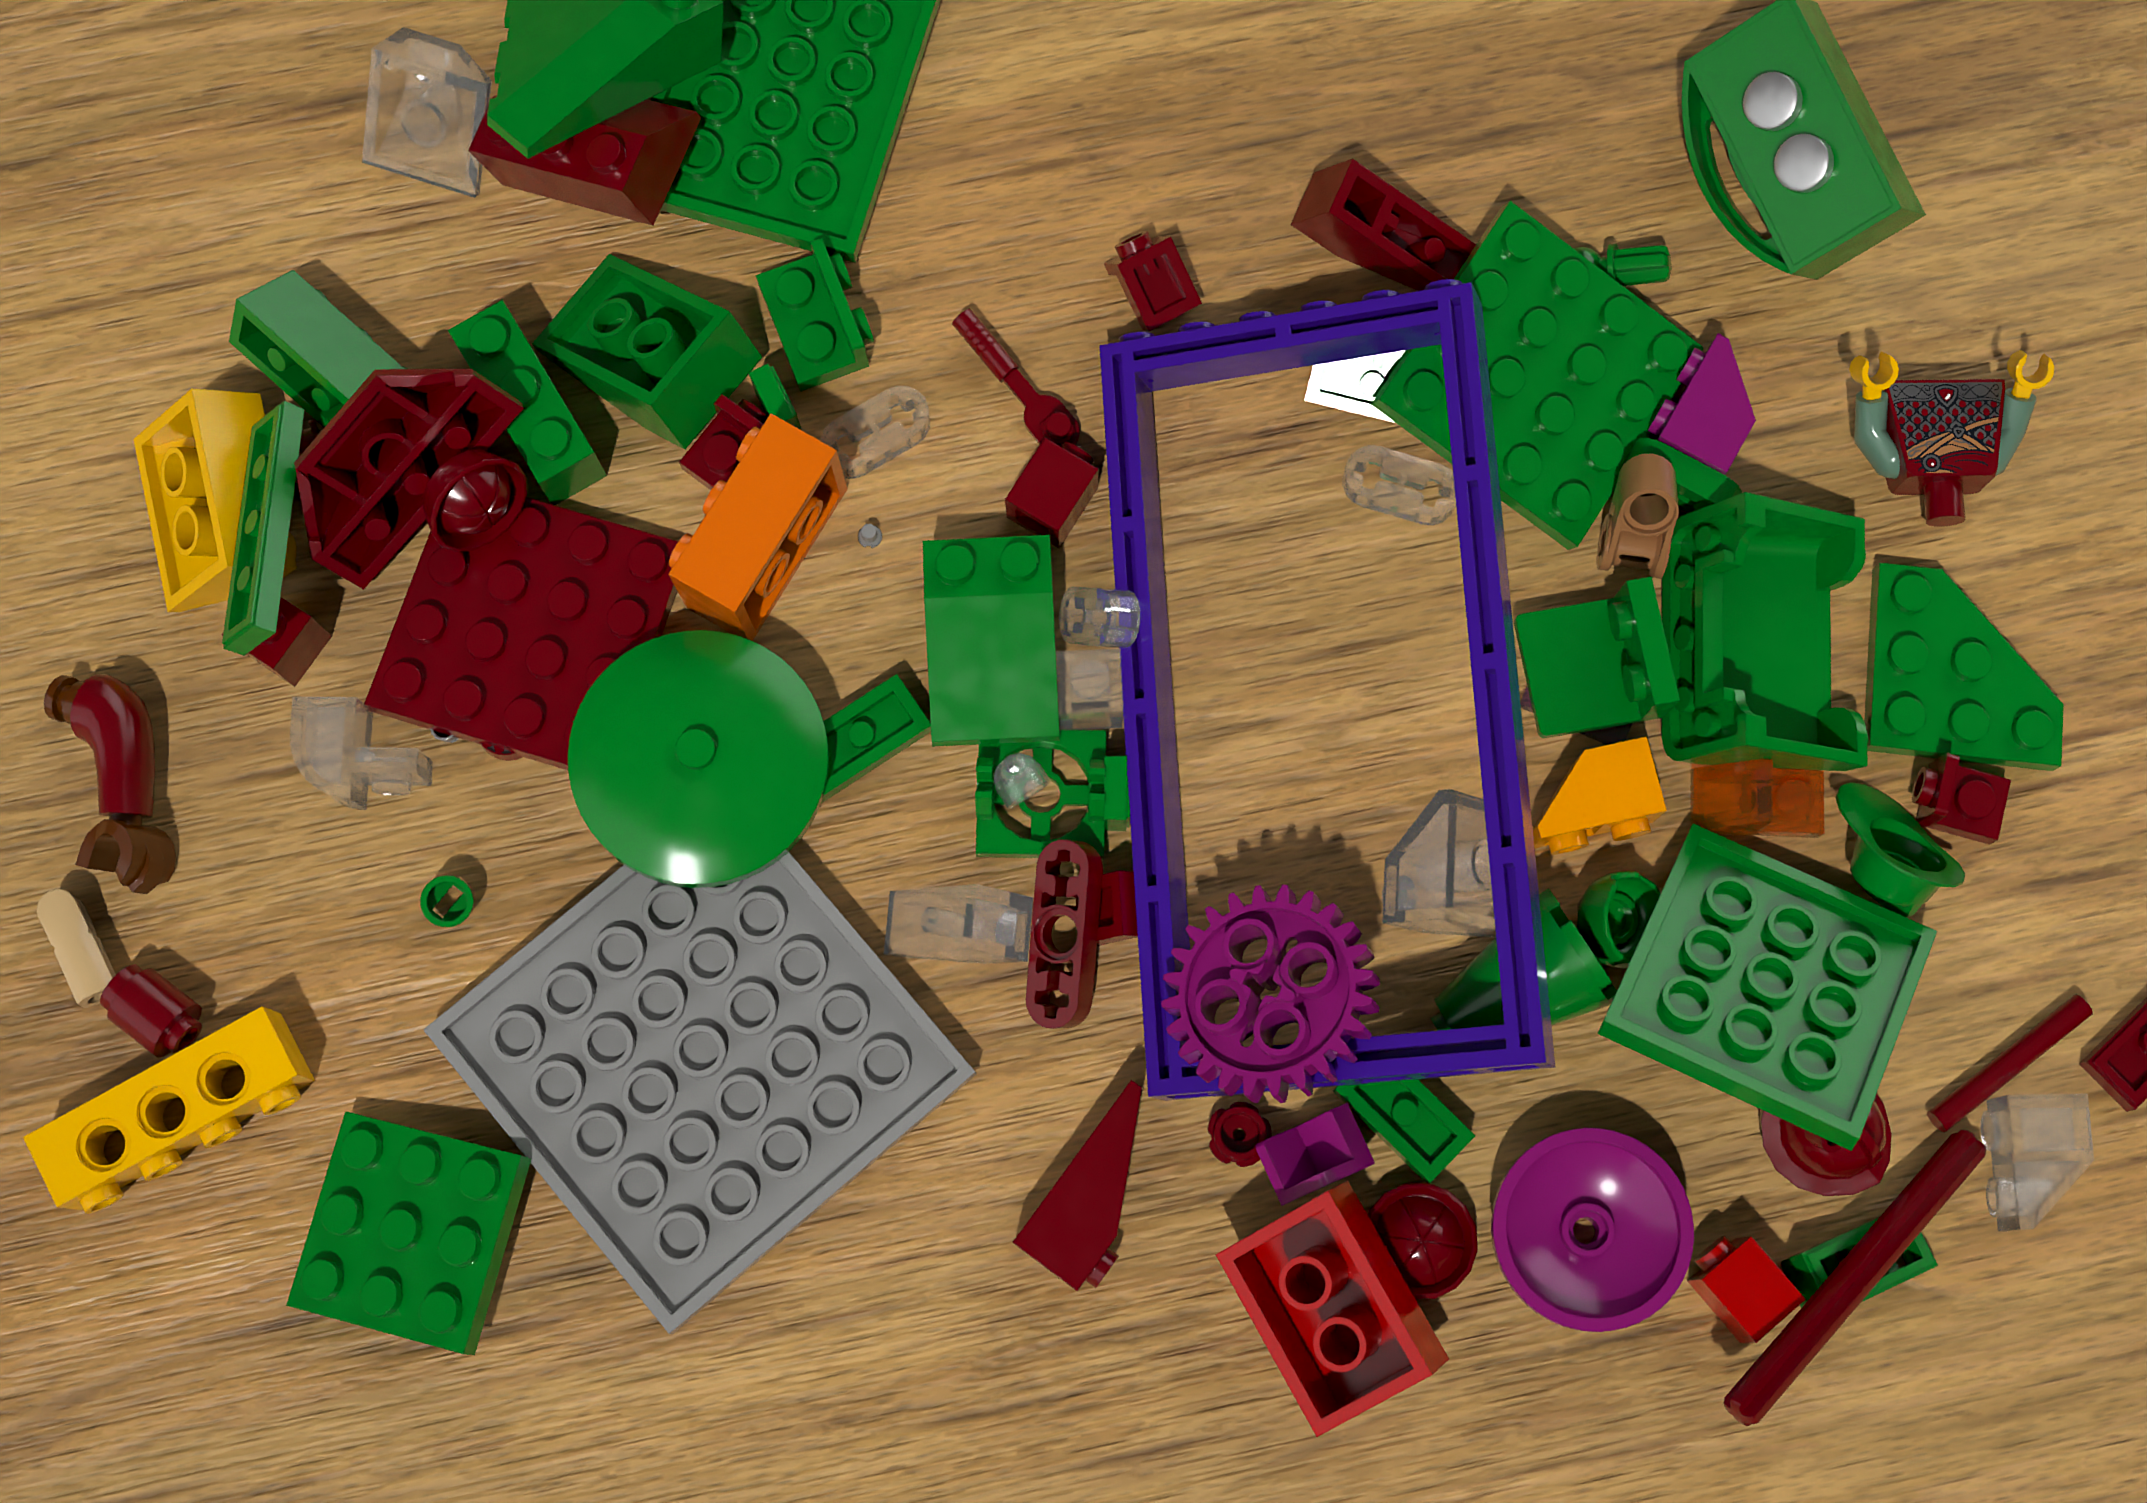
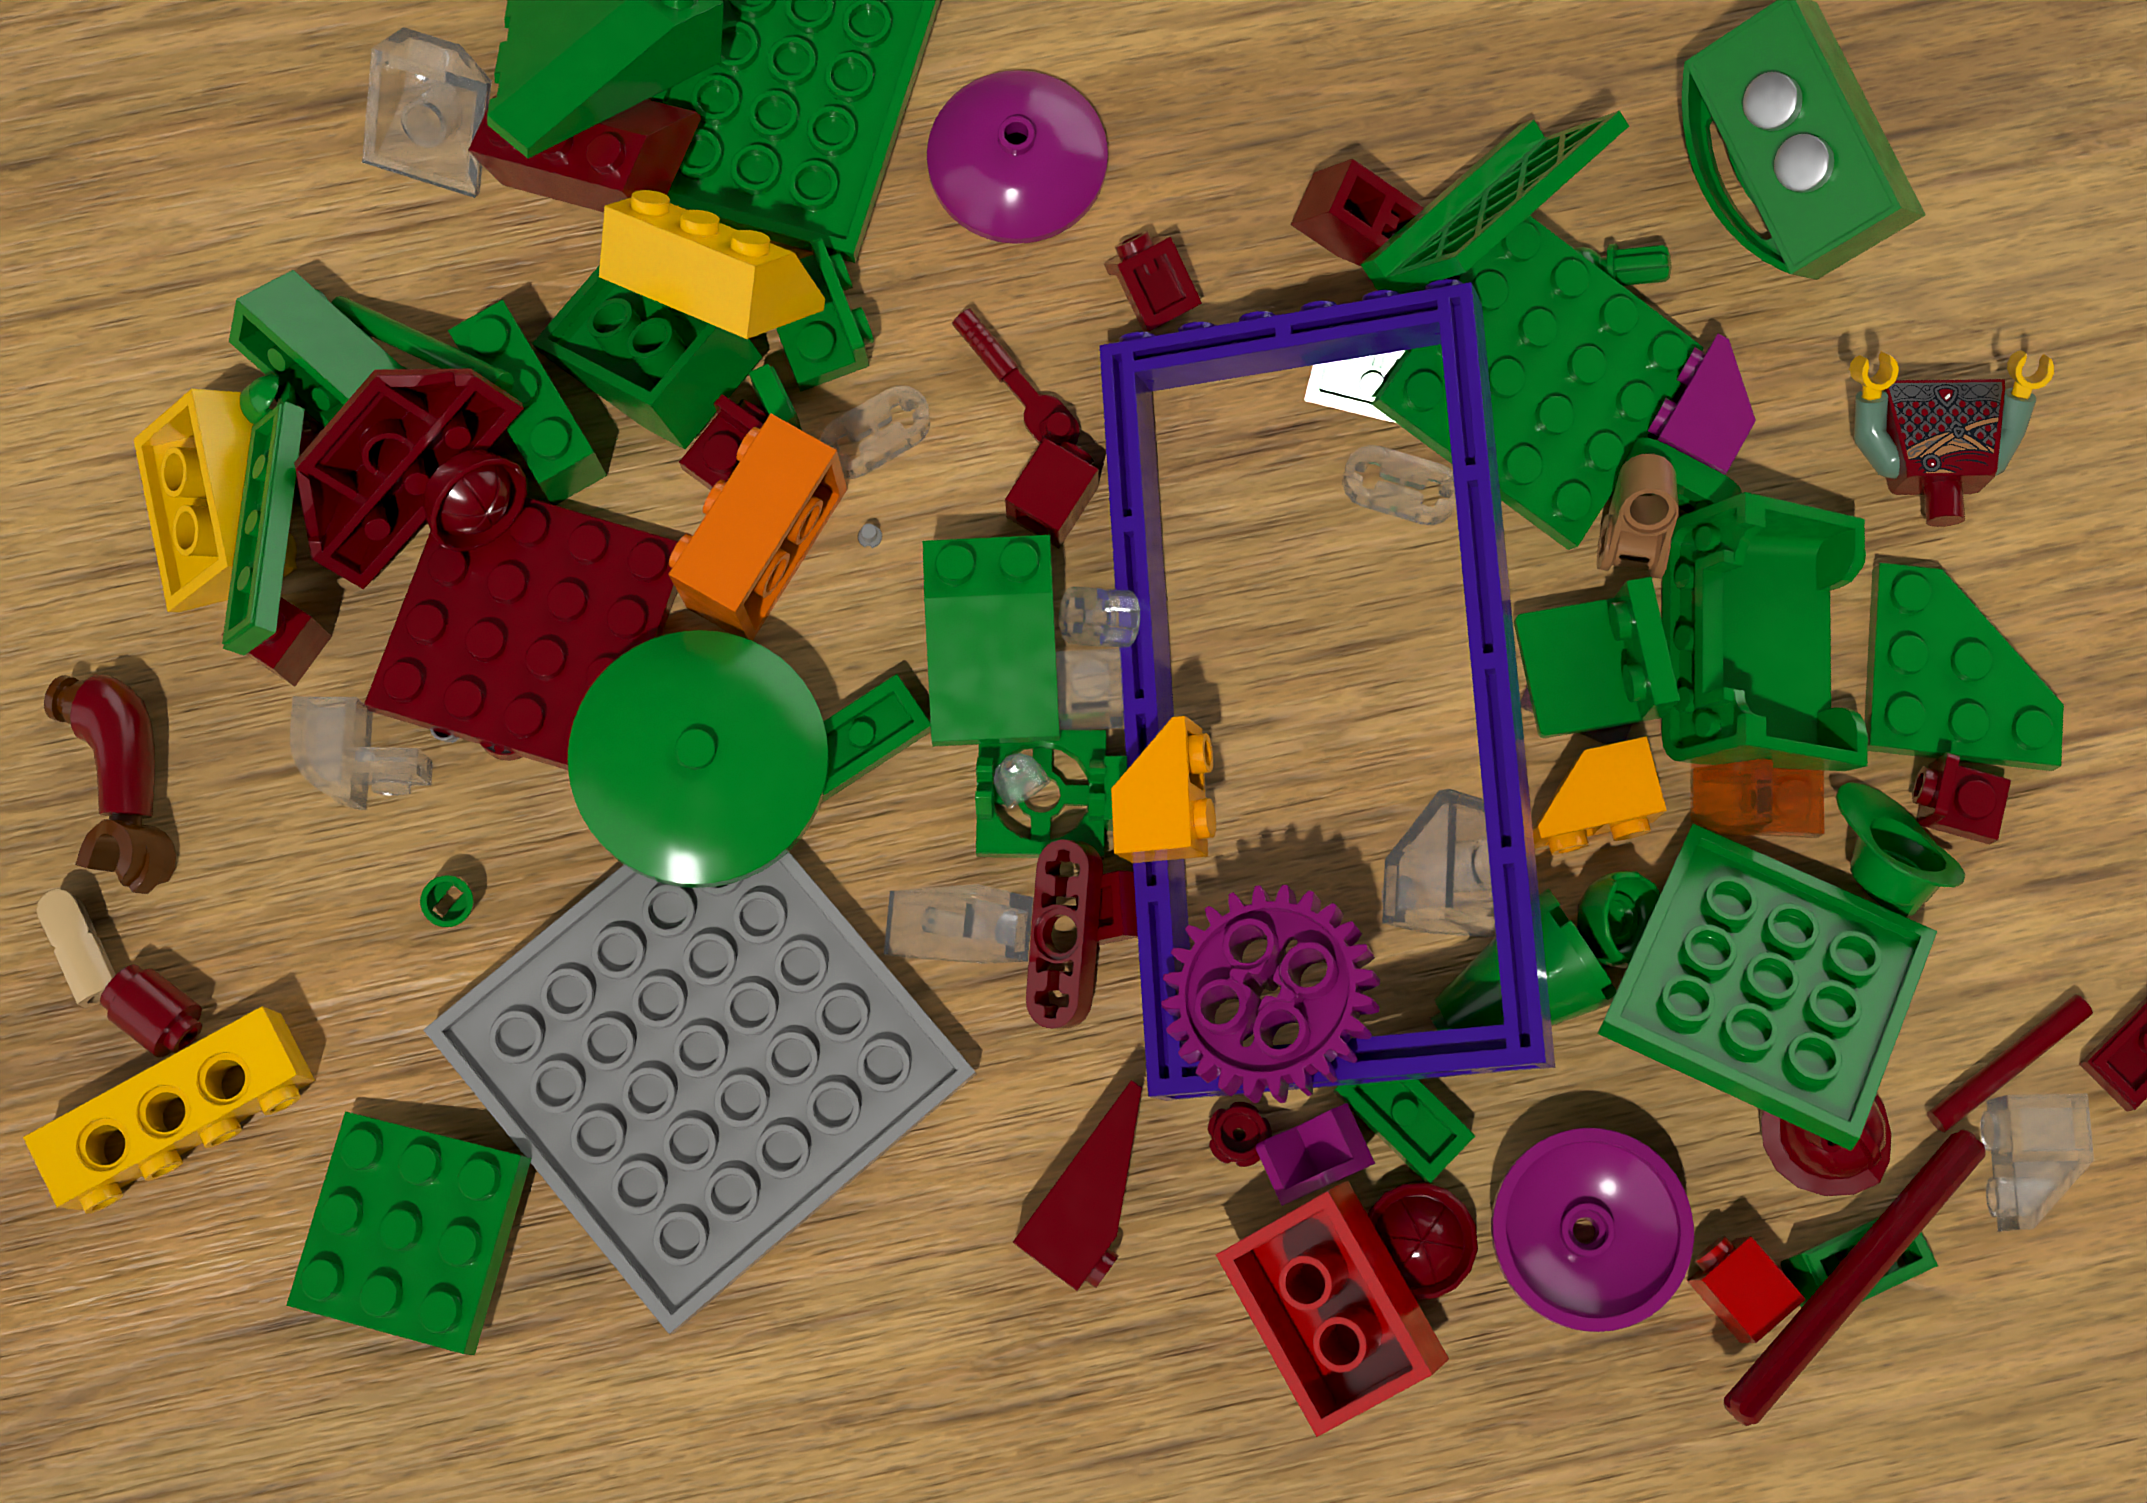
(260, 393): none -> green hinge
(418, 343): none -> green bar
(704, 266): none -> yellow slope
(1022, 188): none -> magenta dish
(1162, 798): none -> light orange slope
(1487, 203): none -> green fence

